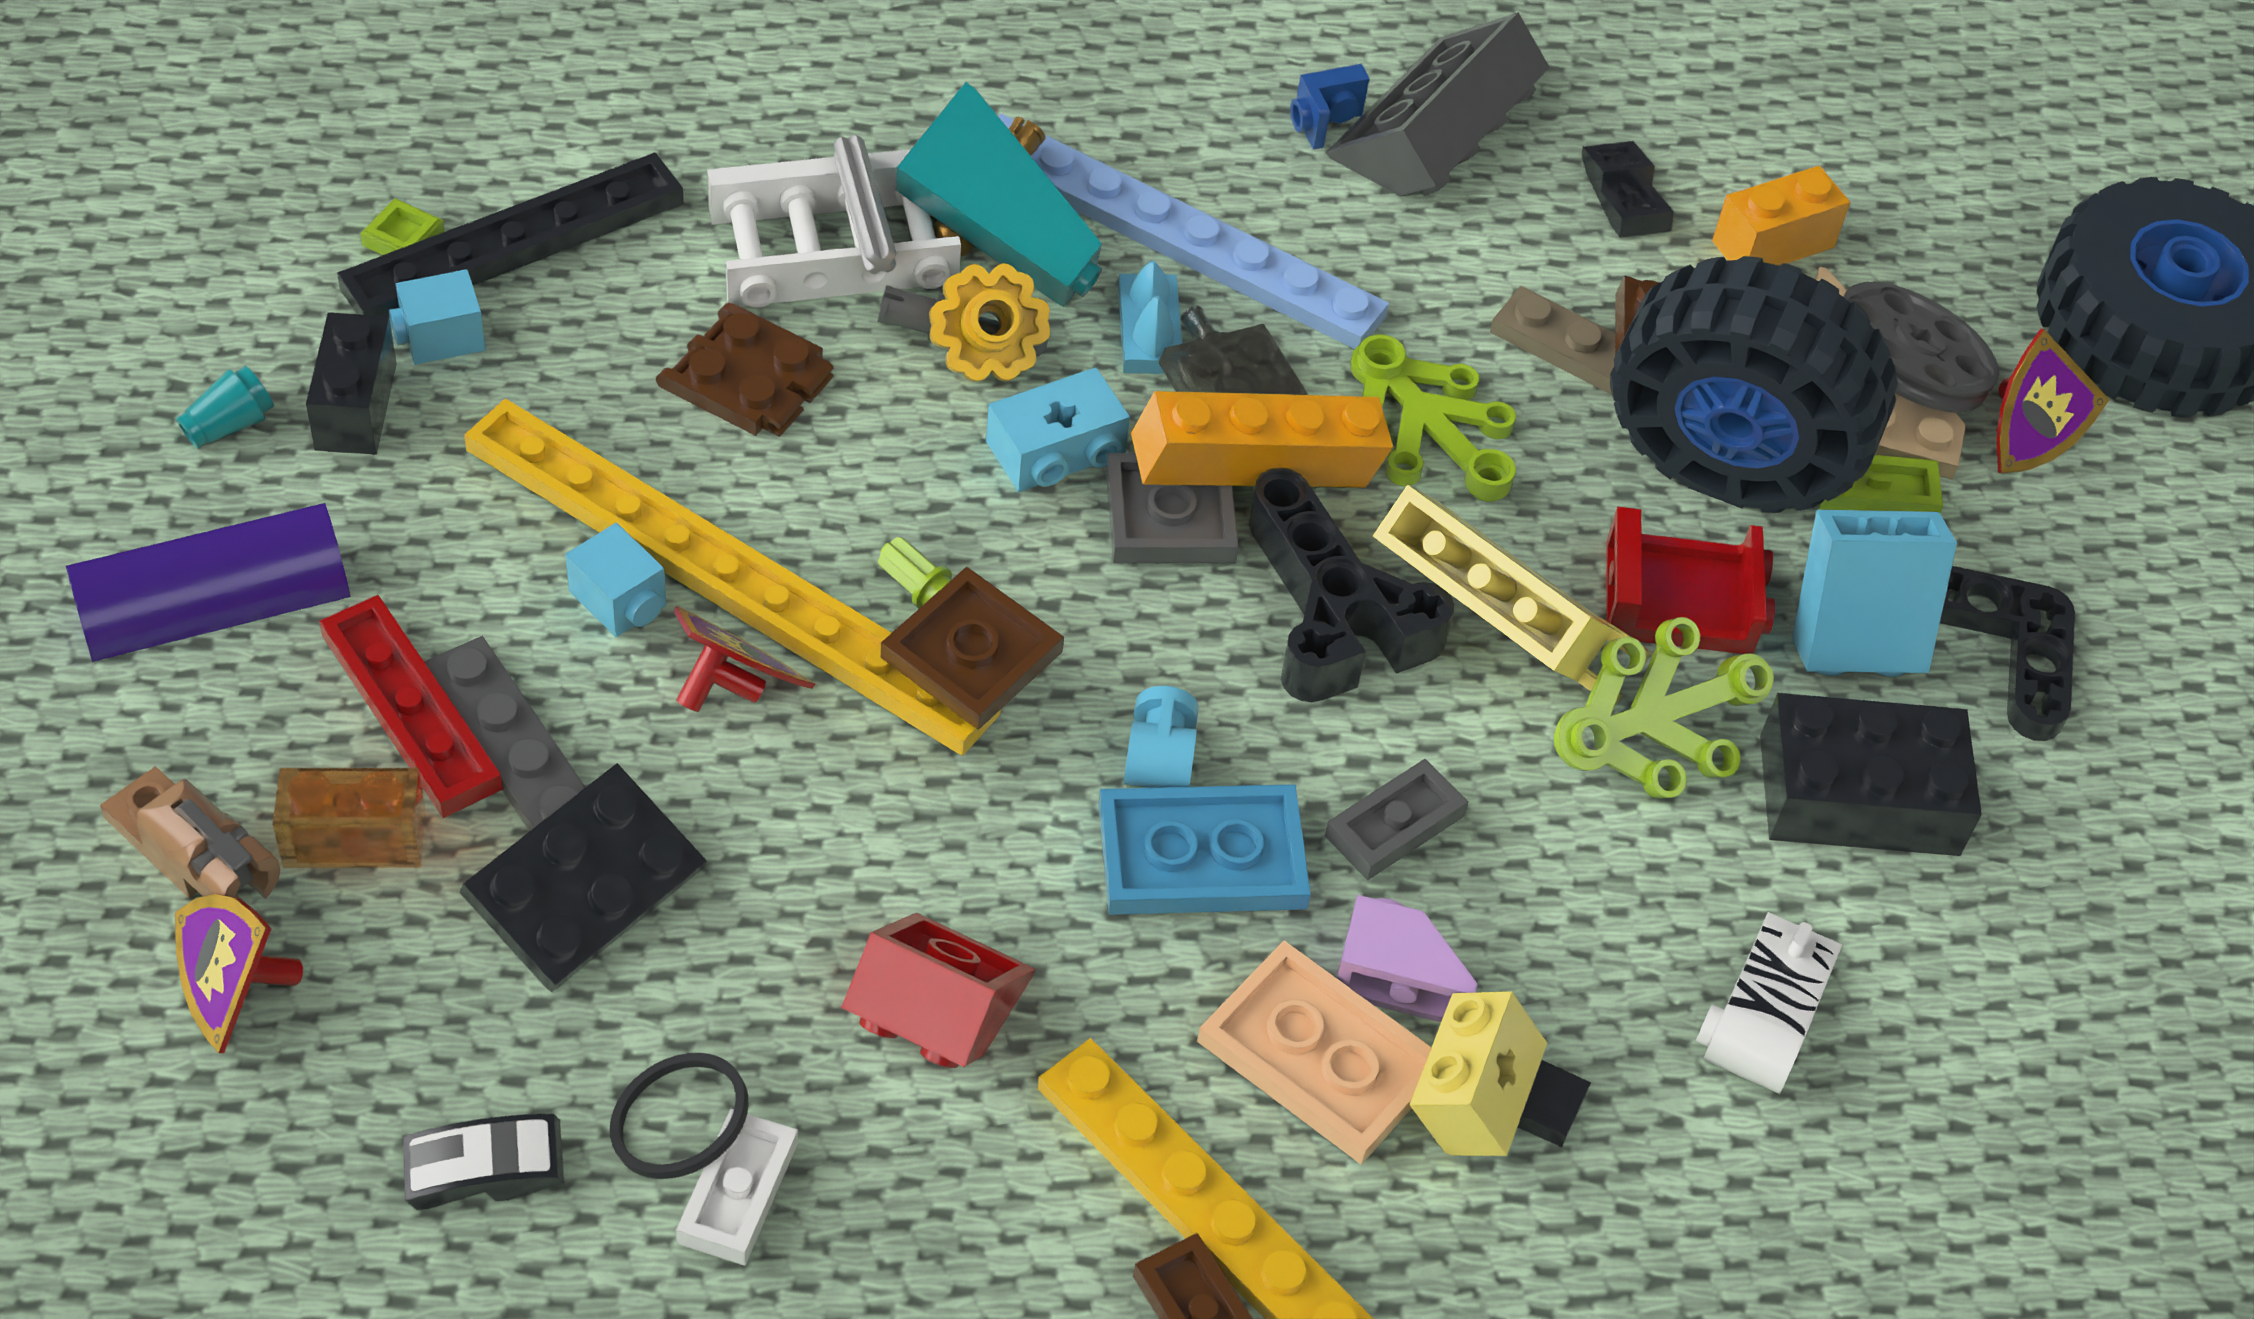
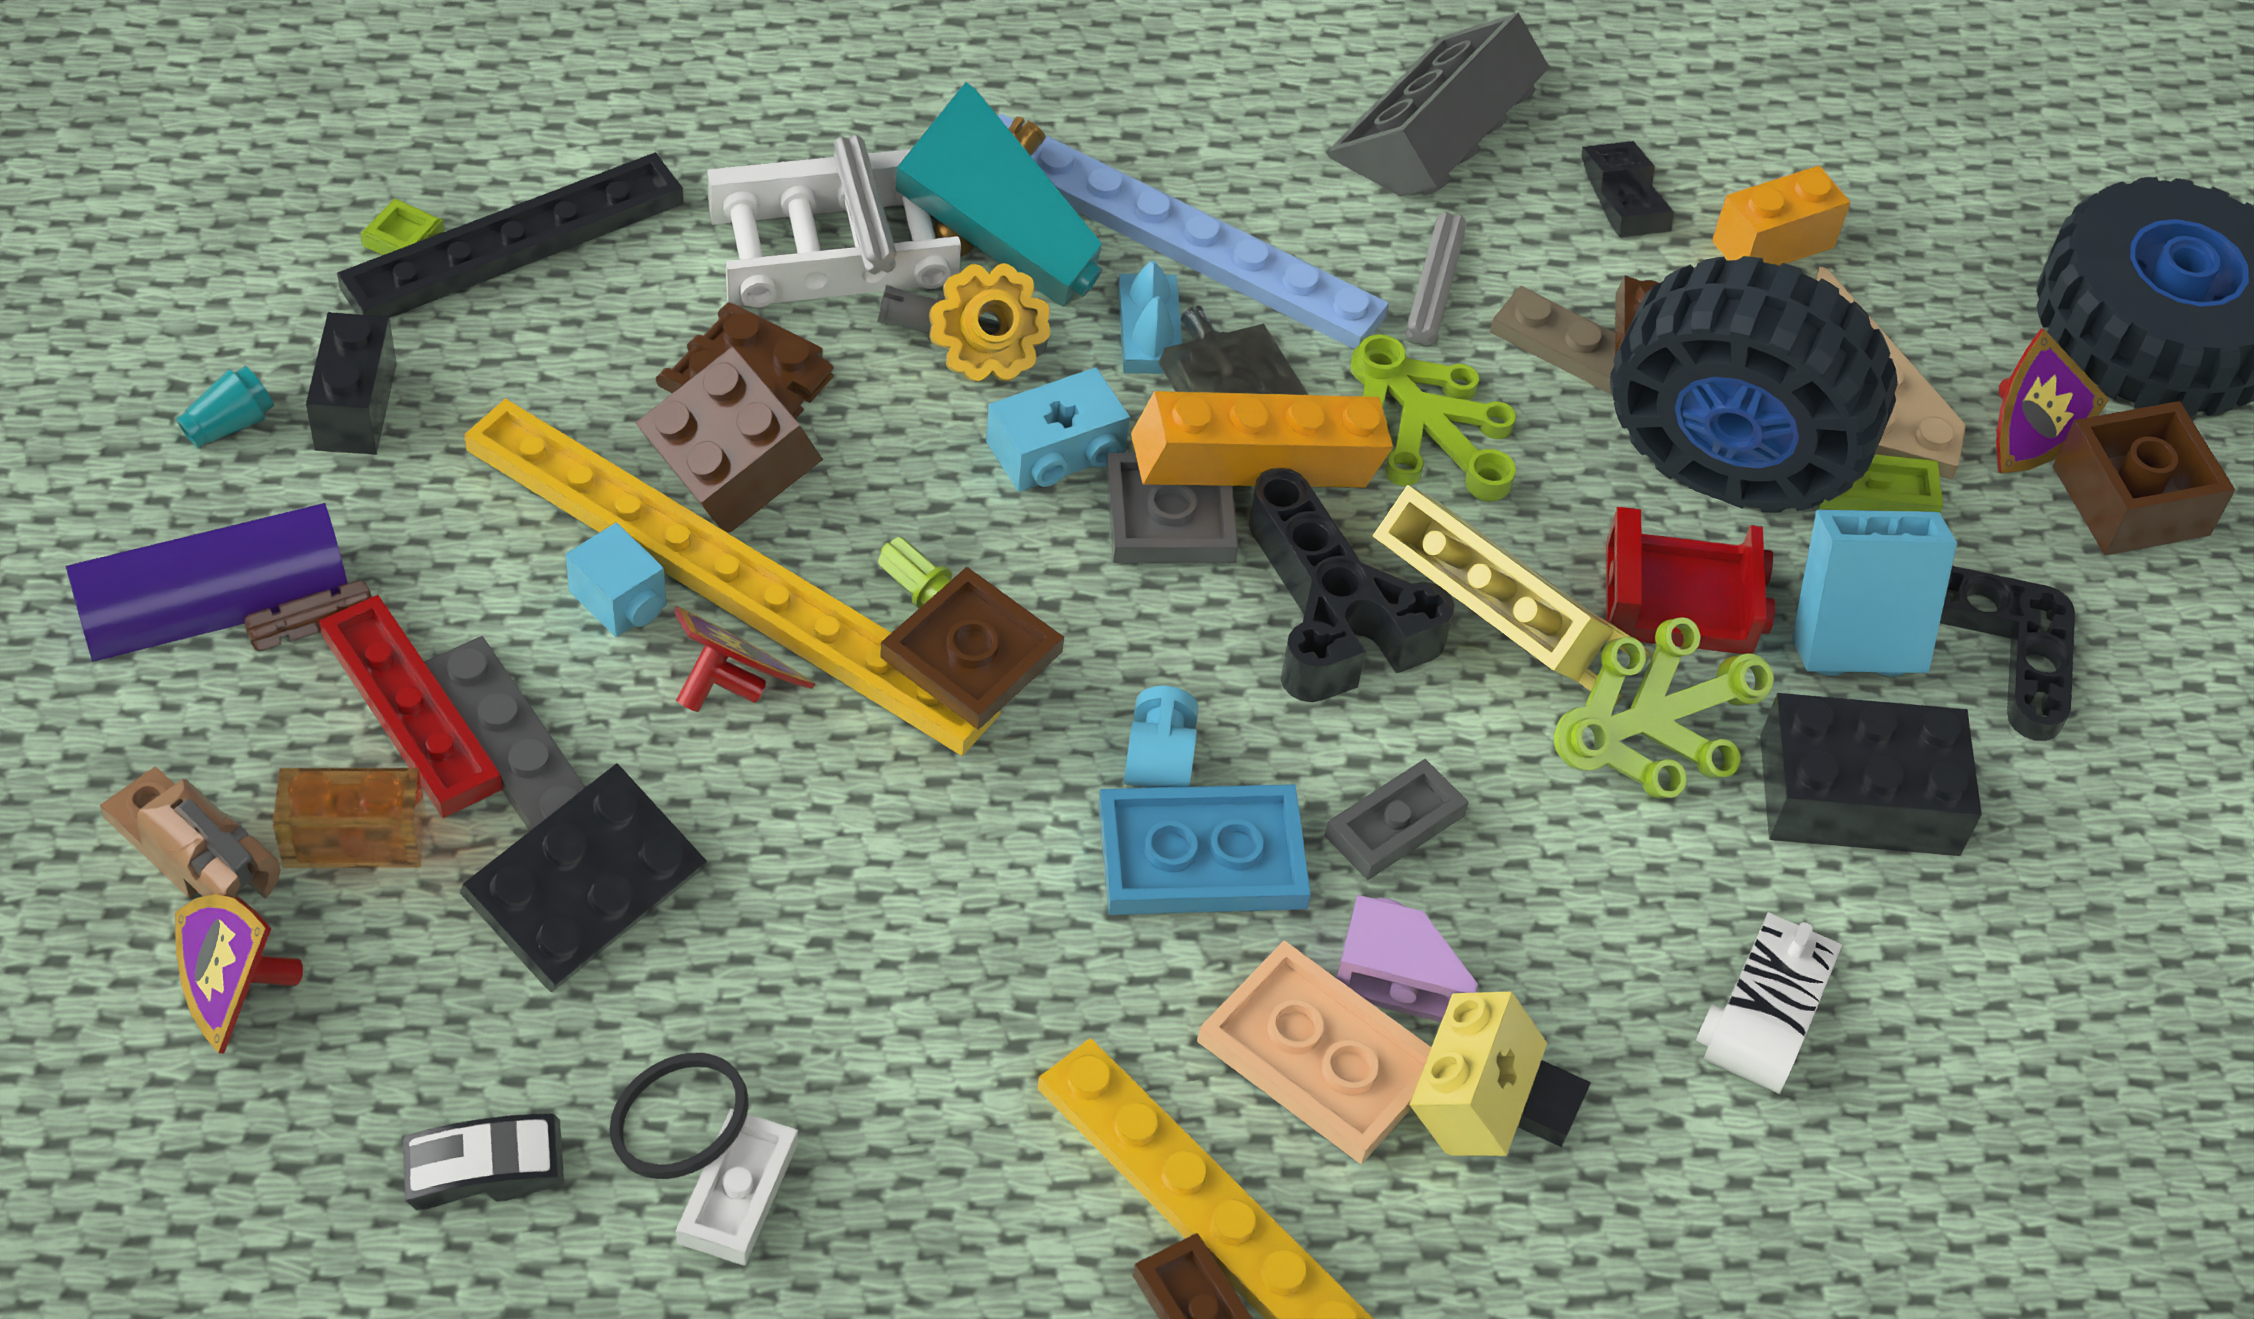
(302, 615): none -> reddish brown axle
(438, 317): medium azure brick -> none
(729, 440): none -> brick
(935, 989): slope -> none
(1328, 97): blue bracket -> none
(1436, 279): none -> light grey axle
(1933, 350): dark grey wedge -> none
(2143, 478): none -> reddish brown brick

